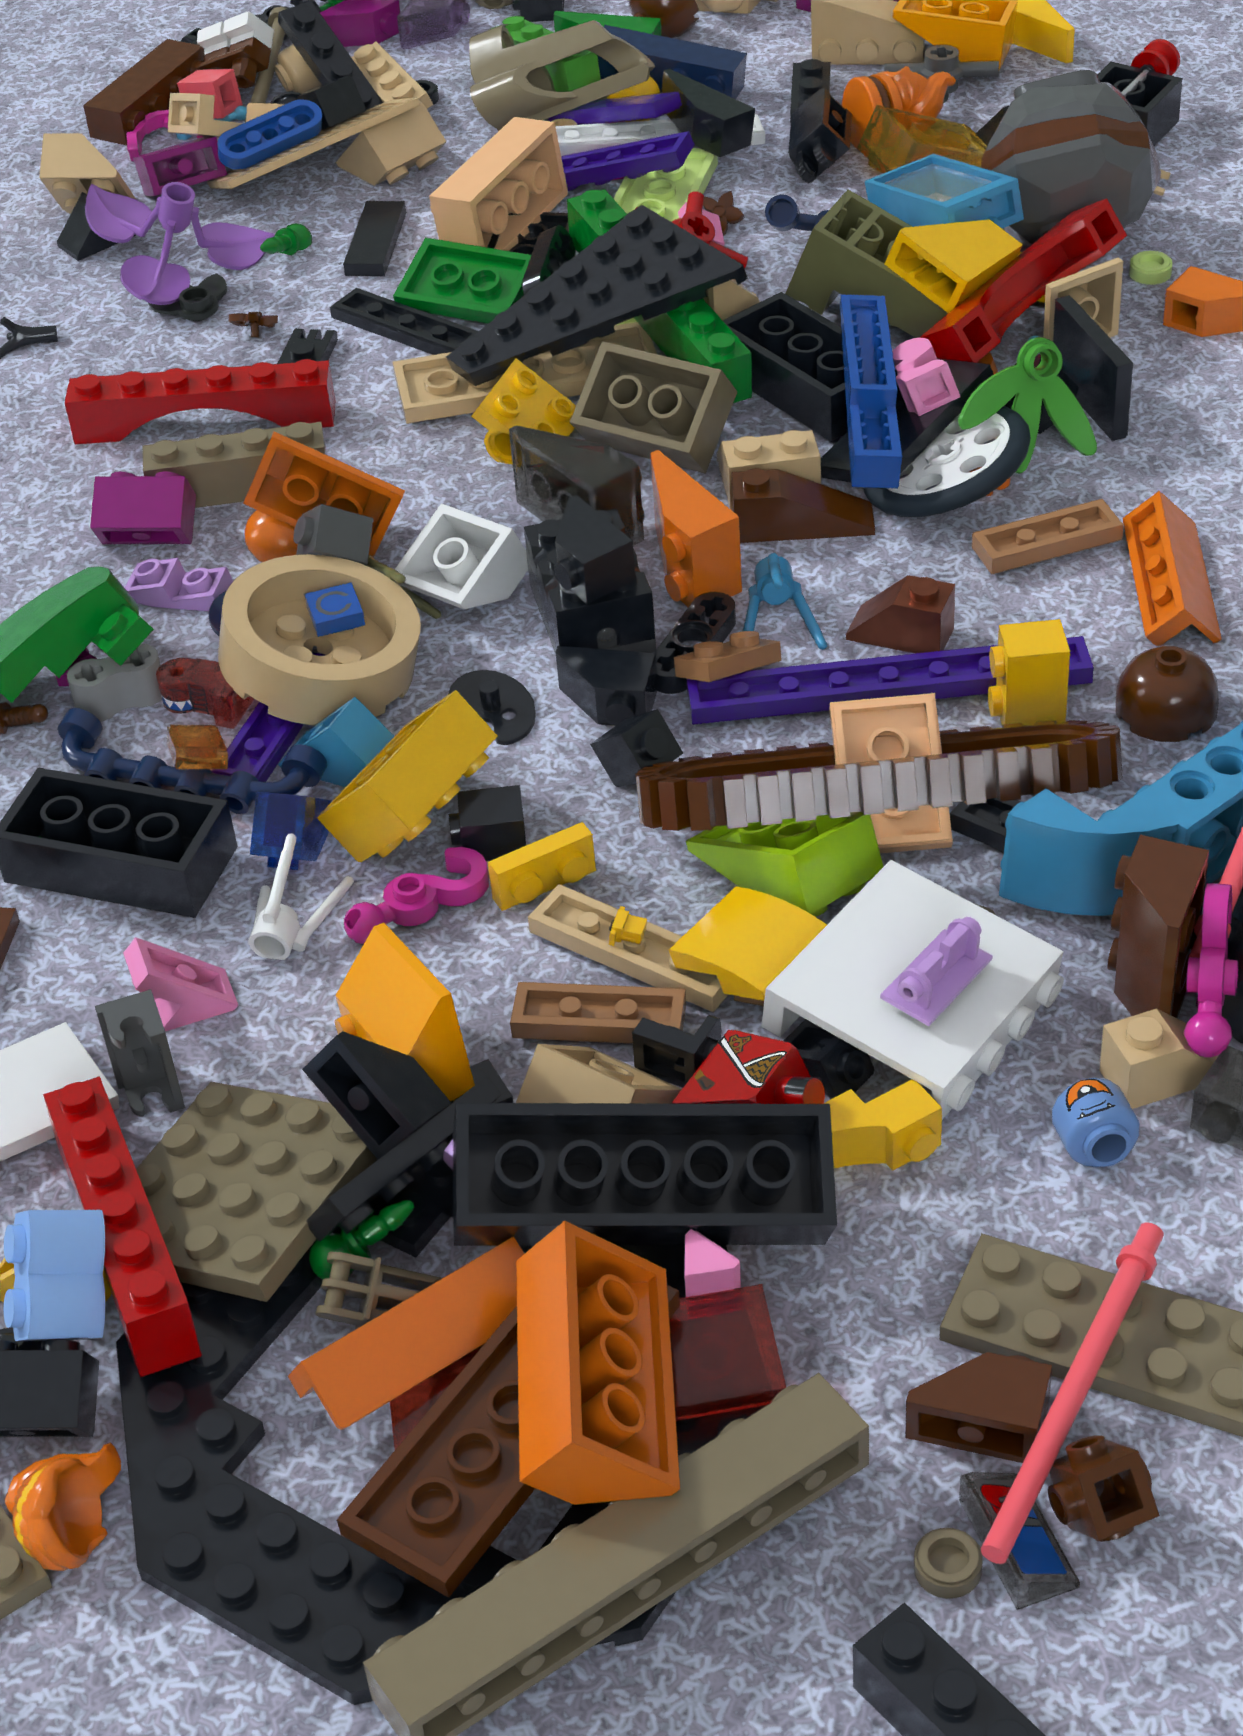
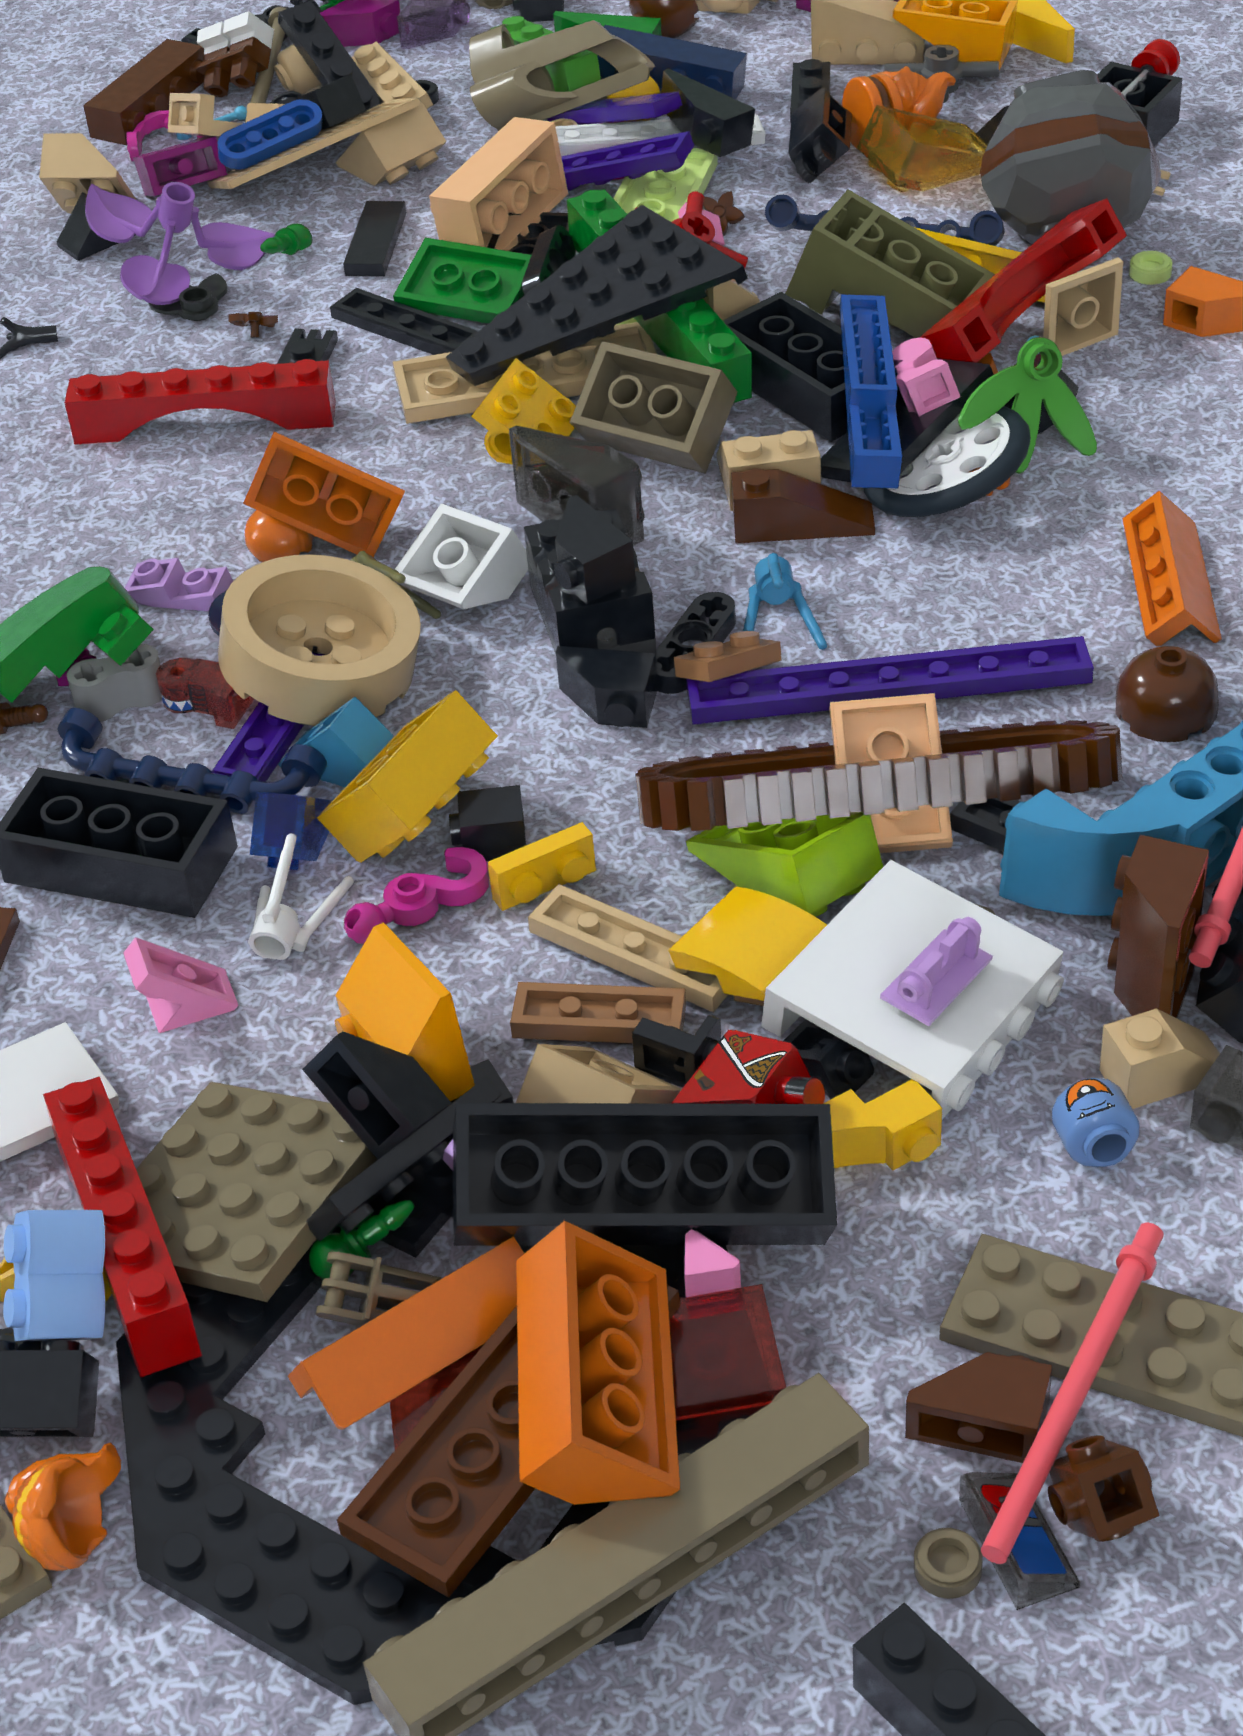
(139, 1050): dark grey hinge -> none
(143, 509): magenta brick -> none
(197, 747): clear orange tile -> none
(214, 82): coral brick -> none
(223, 465): dark tan brick -> none
(334, 533): dark grey slope -> none
(334, 609): blue tile -> none
(492, 696): black piece -> none
(627, 927): yellow piece -> none
(635, 745): black brick -> none
(694, 535): orange slope -> none
(907, 616): copper slope -> none
(946, 192): dark azure window -> none
(951, 258): yellow slope -> none
(1030, 673): yellow brick -> none
(1047, 536): medium nougat plate -> none
(1094, 366): black tile -> none
(1212, 975): dark pink piece -> none

